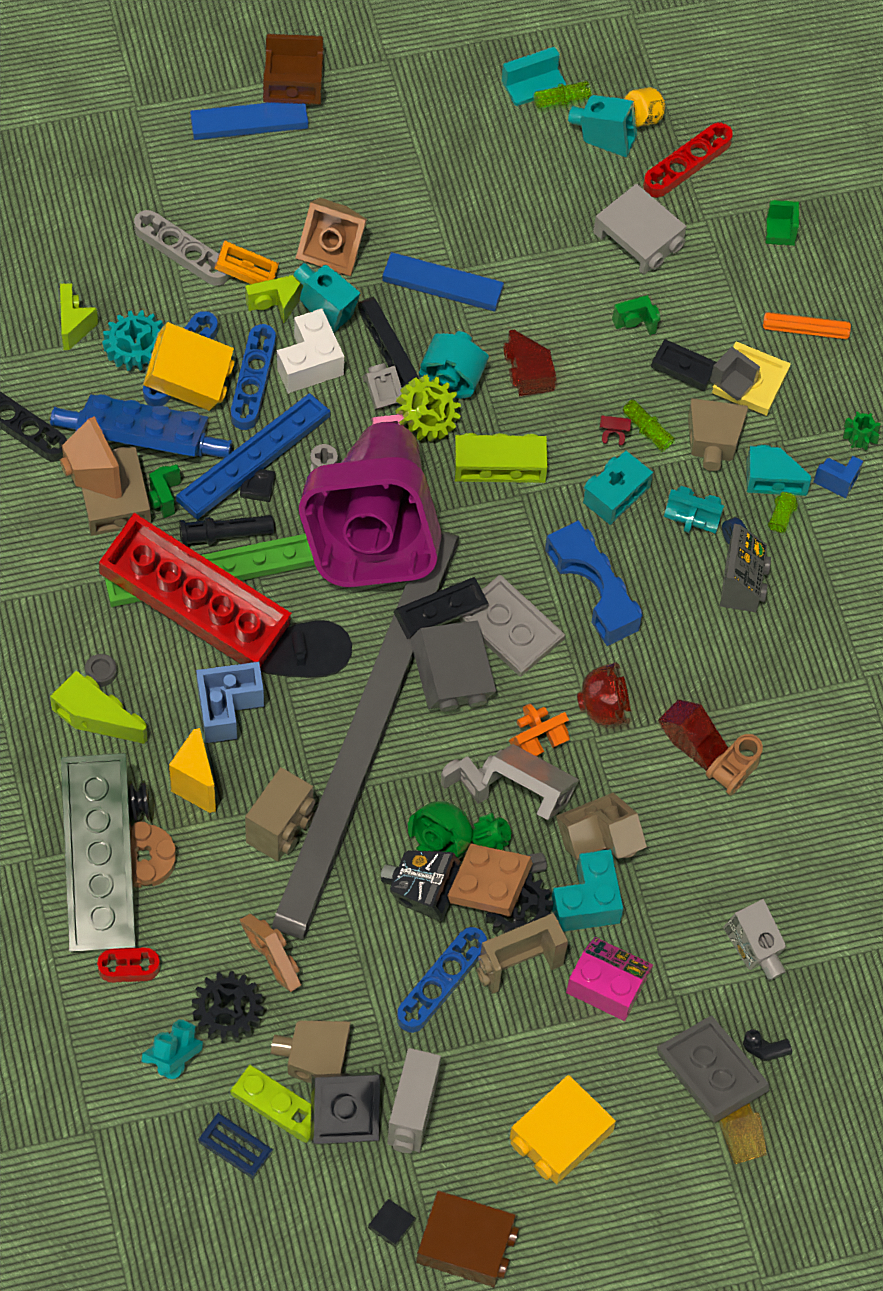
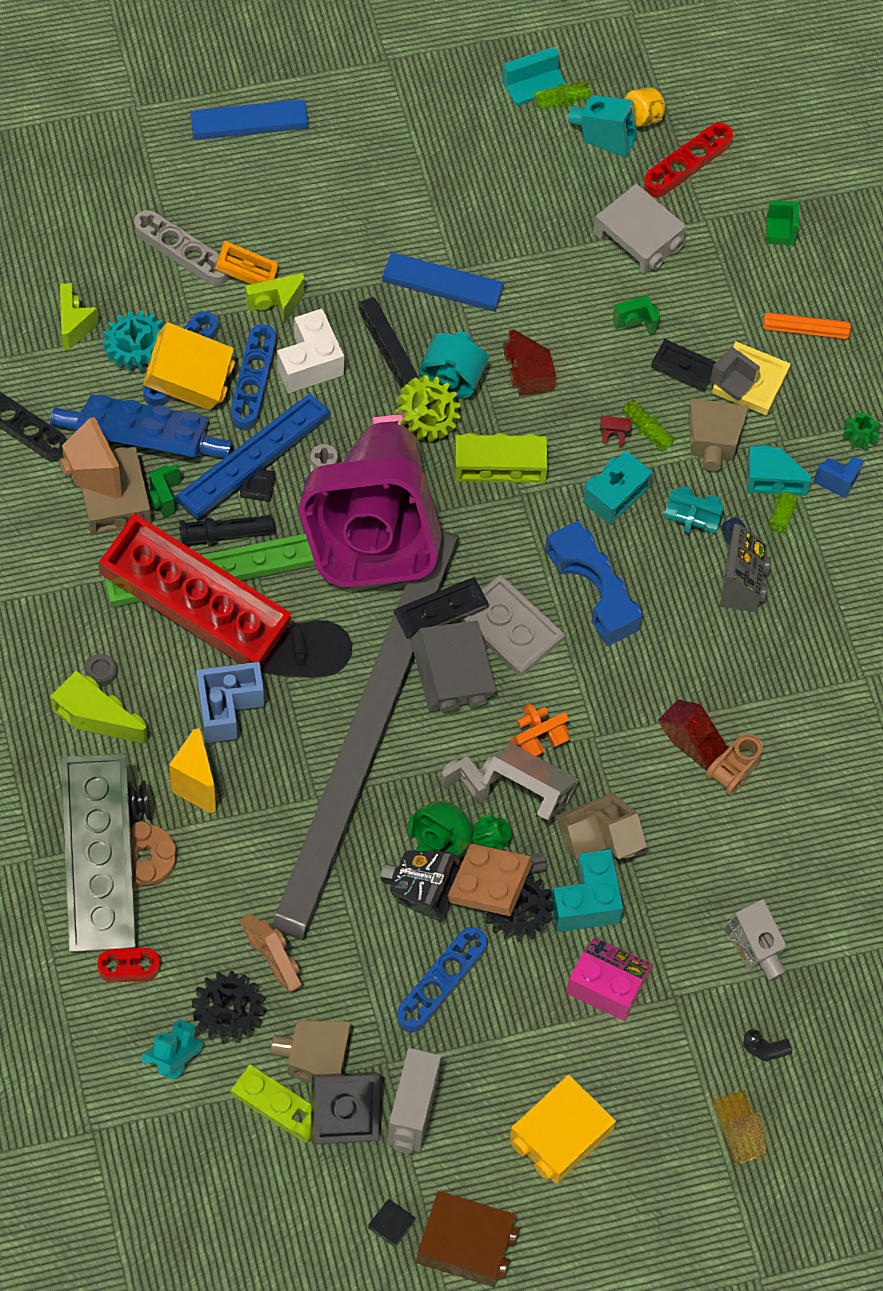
(258, 1162): dark blue tile -> none
(280, 815): dark tan brick -> none
(293, 69): reddish brown panel -> none
(328, 292): teal torso -> none
(331, 236): medium nougat slope -> none
(383, 385): light grey bracket -> none
(520, 945): dark tan panel -> none
(605, 696): clear red cylinder -> none
(713, 1069): dark grey plate -> none

